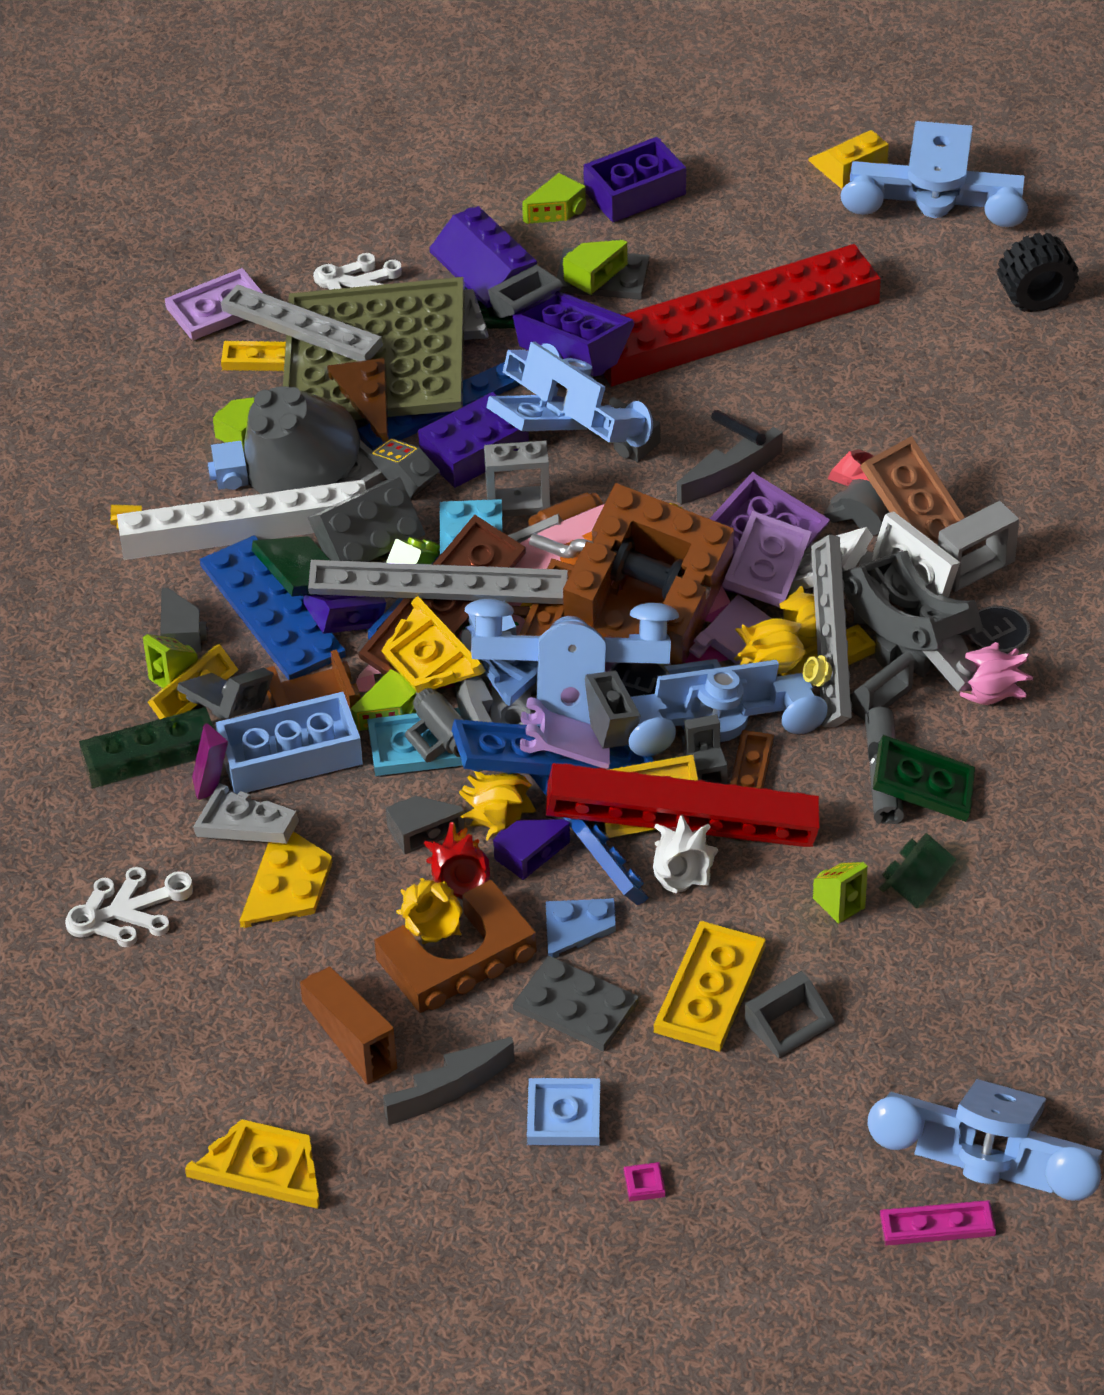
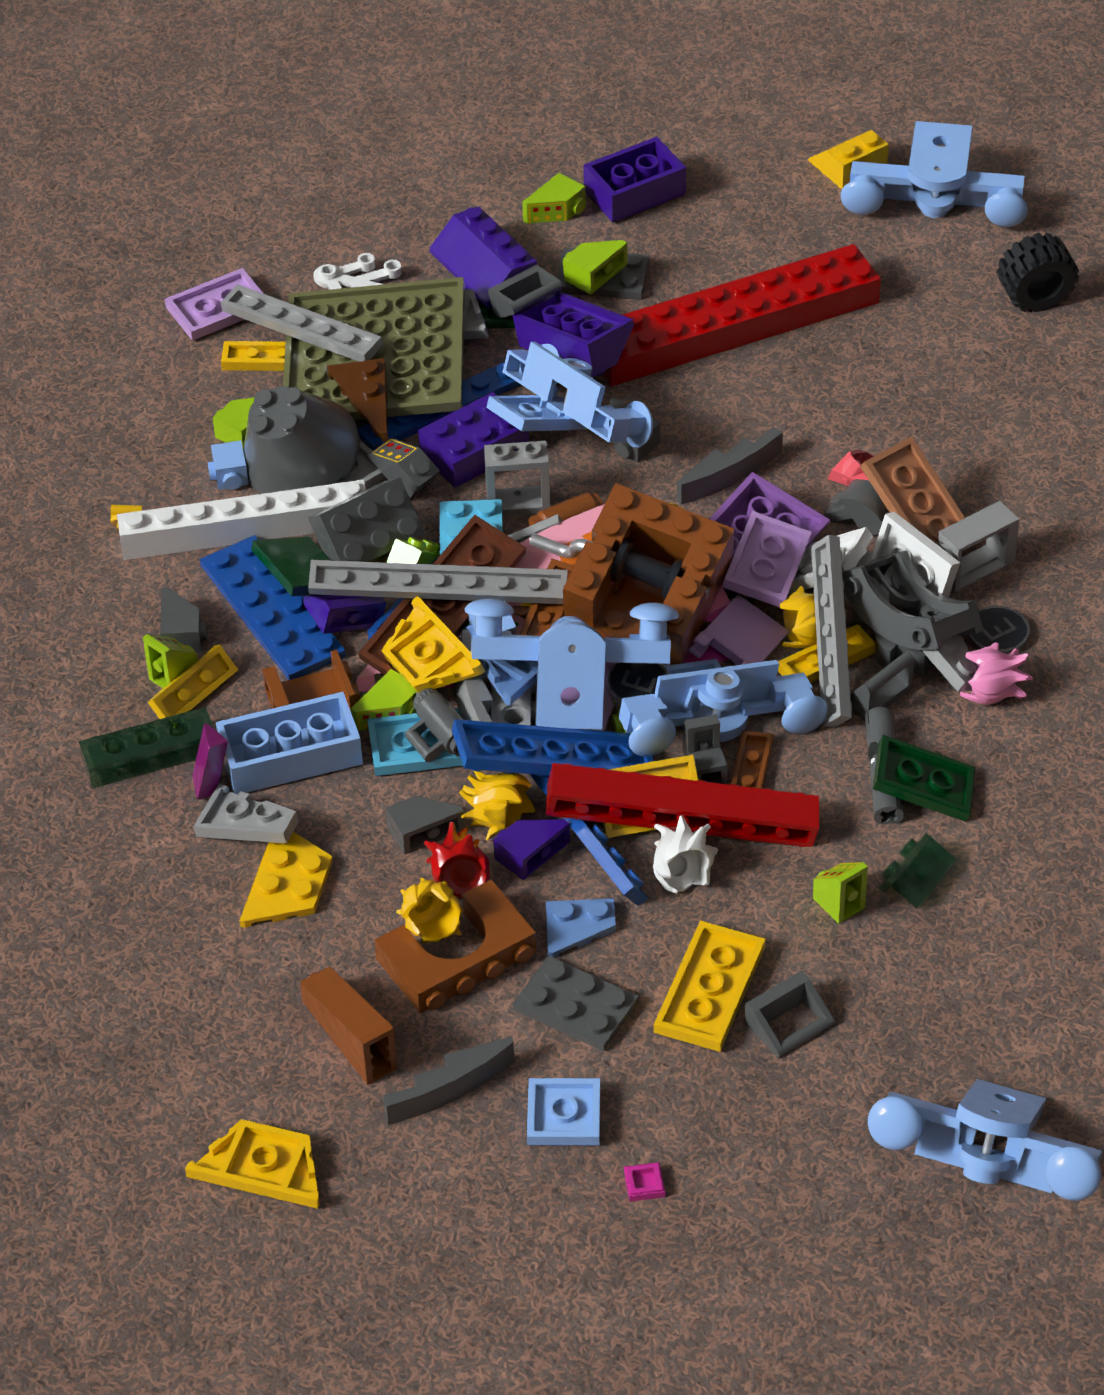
(126, 908): white plant -> none
(228, 697): dark grey bracket -> none
(562, 736): lavender flag -> none
(610, 709): dark grey slope -> none
(738, 427): black bar -> none
(772, 641): yellow hair -> none
(817, 671): light yellow plate -> none
(937, 1222): dark pink tile -> none

